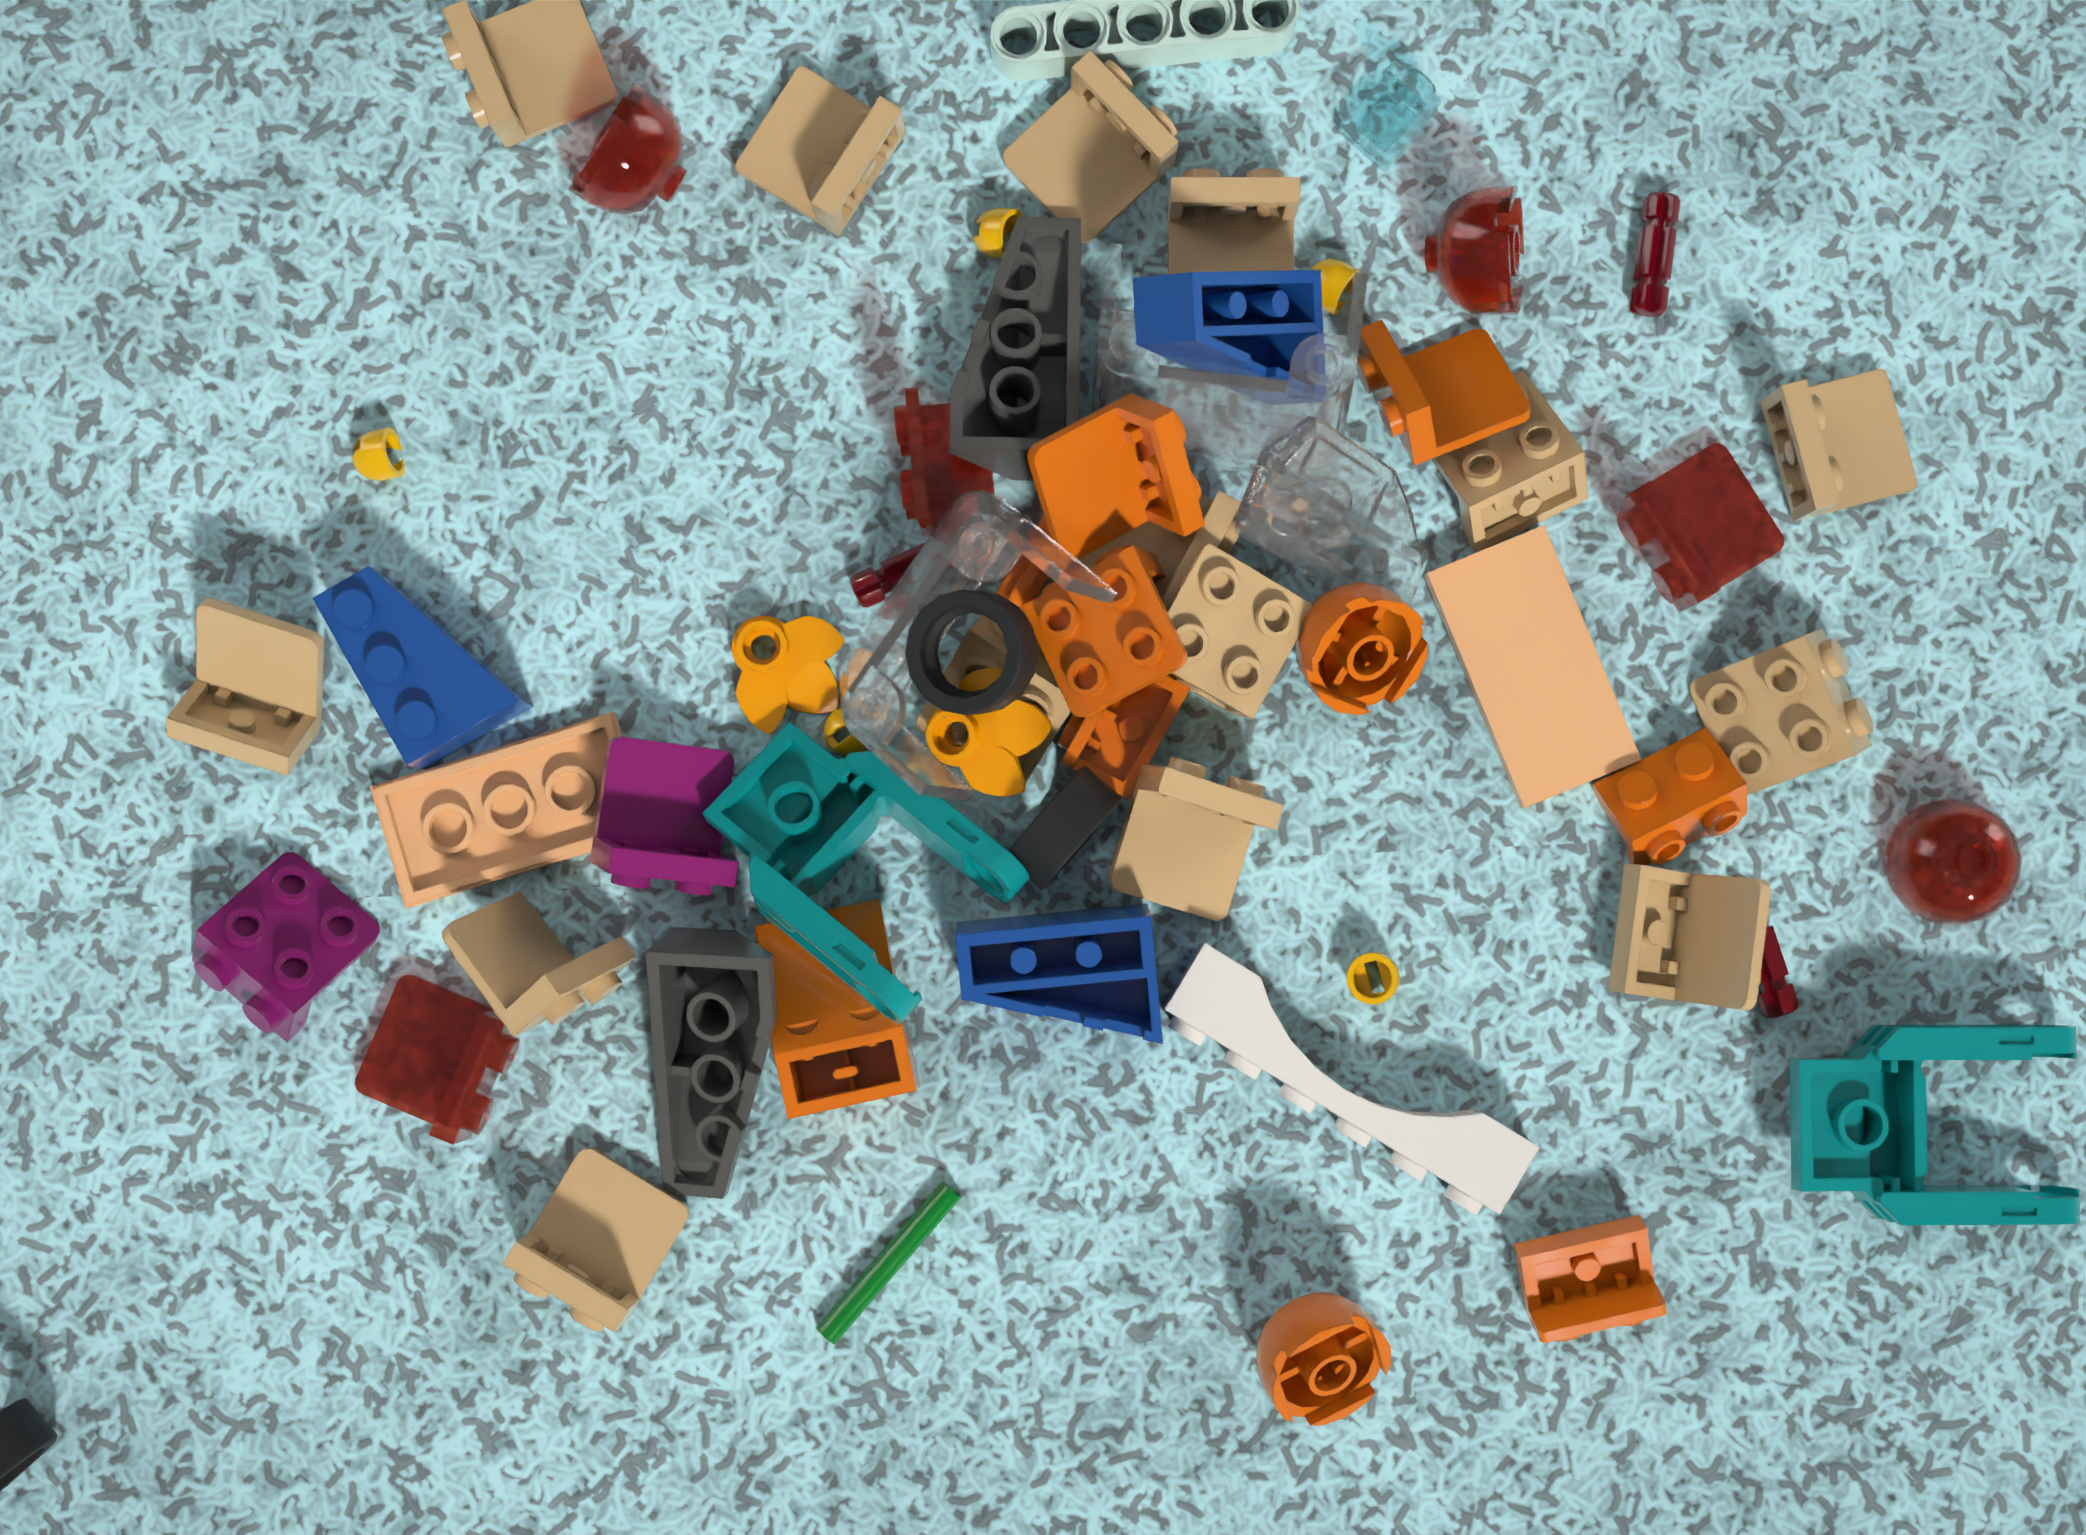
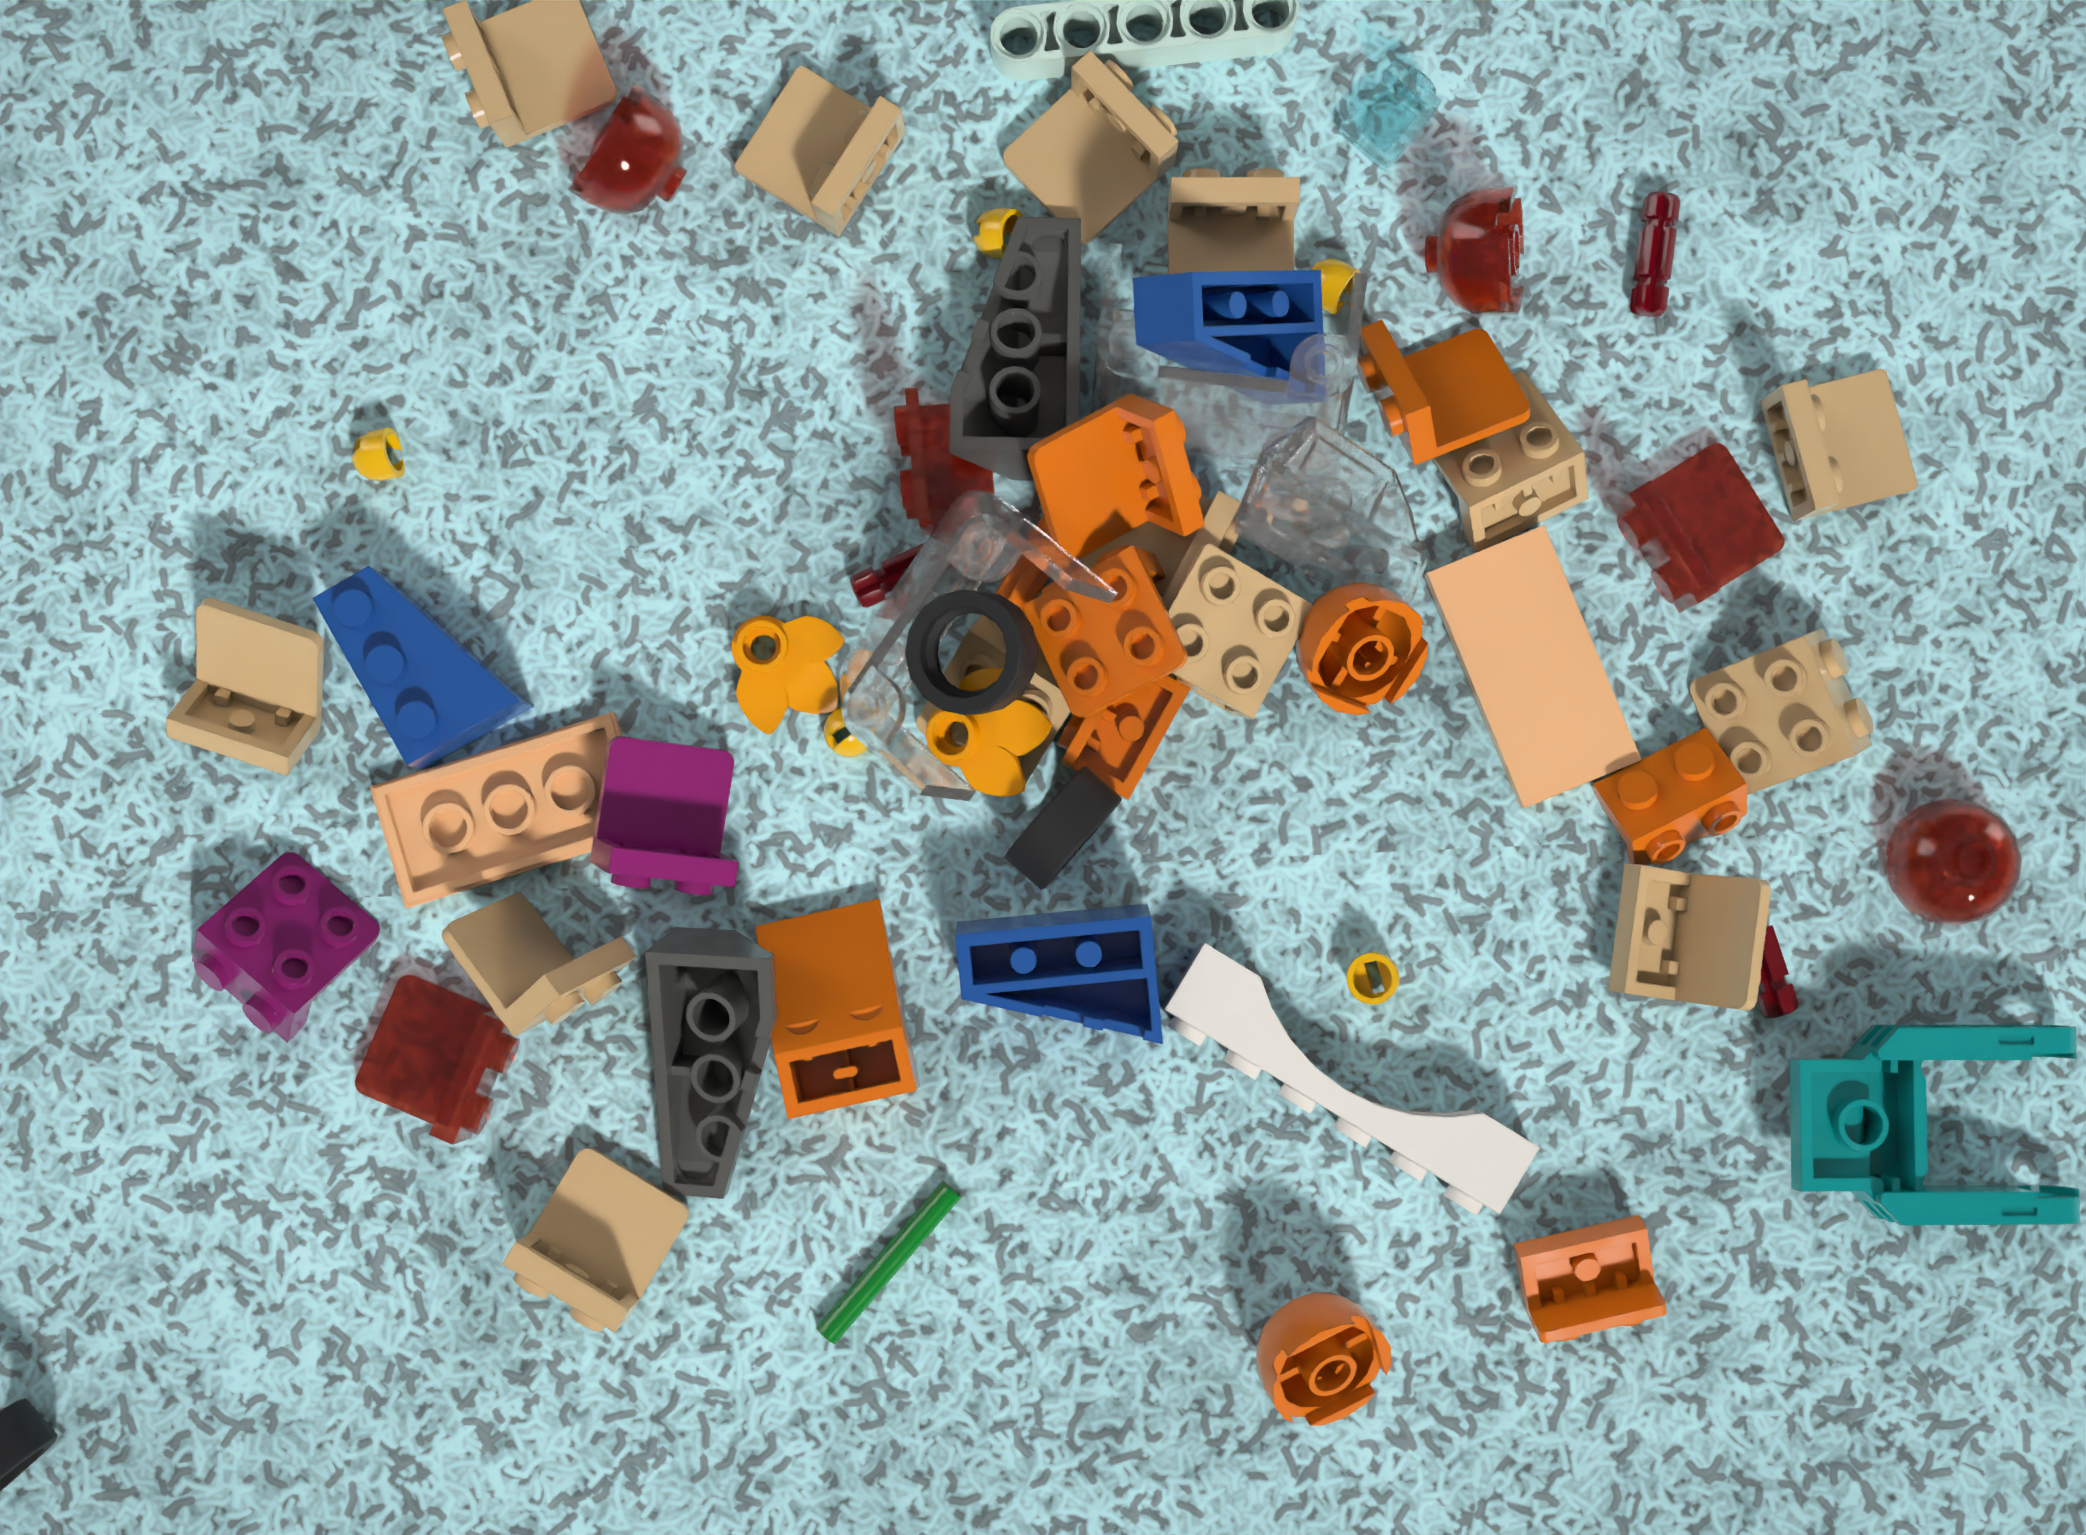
(807, 815): teal plate -> none
(1188, 837): tan bracket -> none

